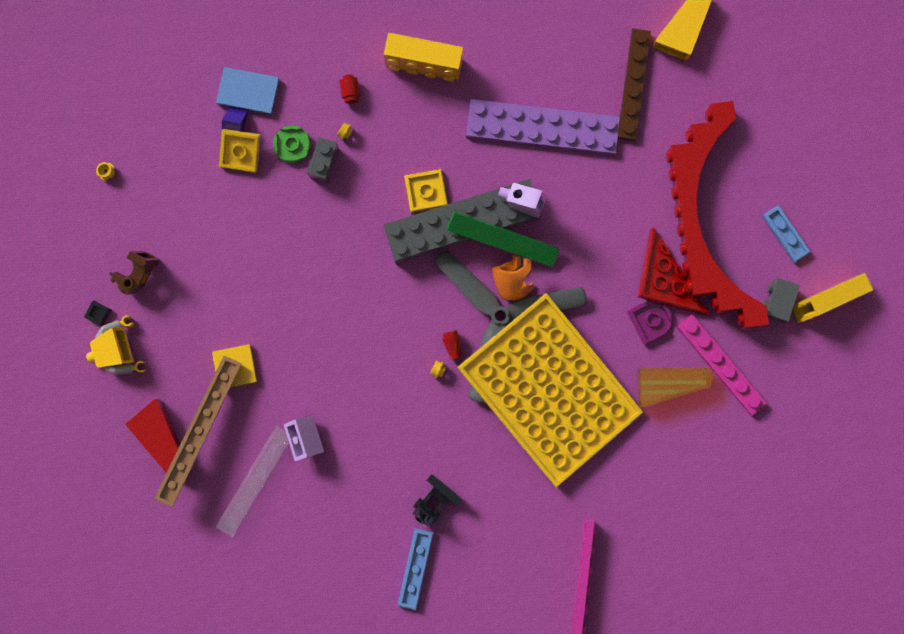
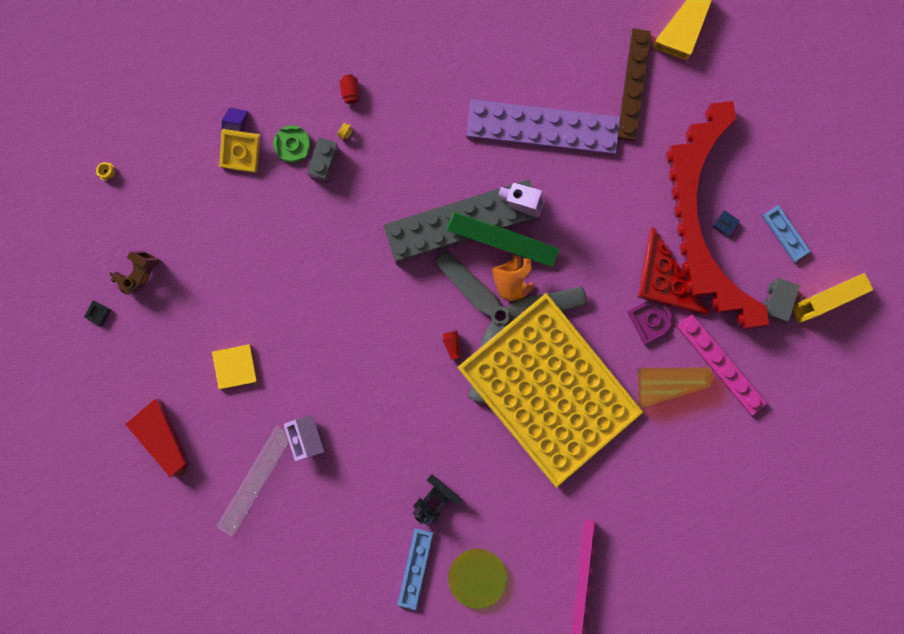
(112, 349): yellow torso -> none
(197, 431): medium nougat plate -> none
(247, 90): medium blue tile -> none
(423, 57): yellow brick -> none
(425, 190): yellow tile -> none
(437, 369): yellow plate -> none
(477, 578): none -> clear neon green tile
(726, 223): none -> dark blue tile

